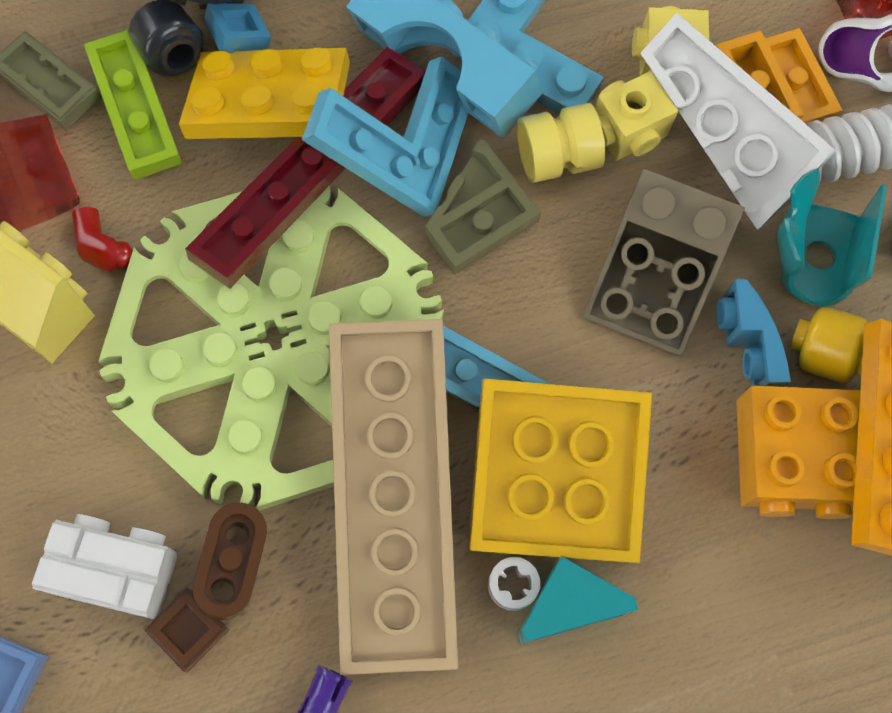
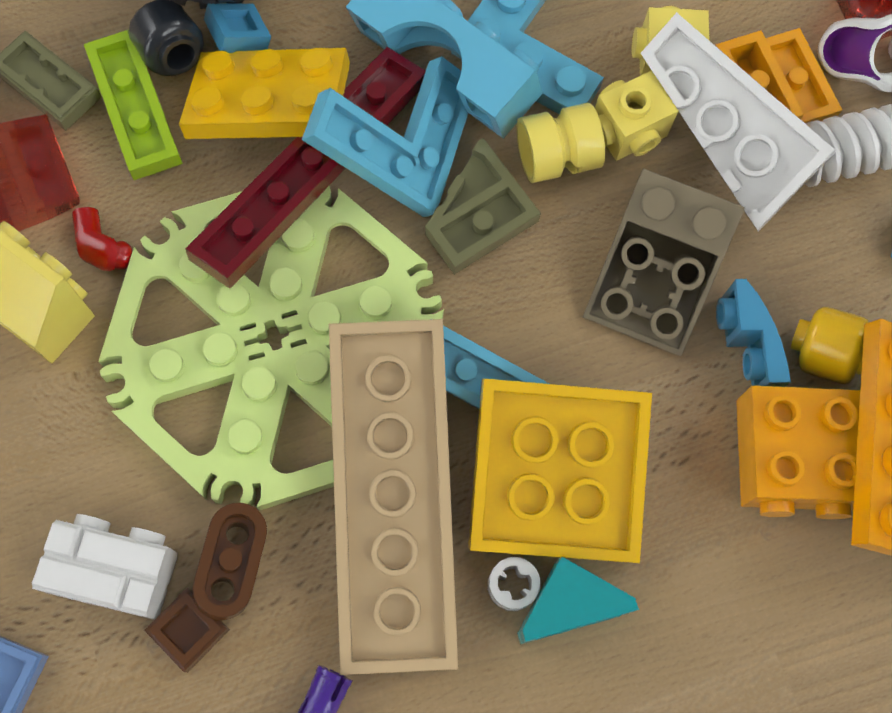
(846, 235): teal piece -> none

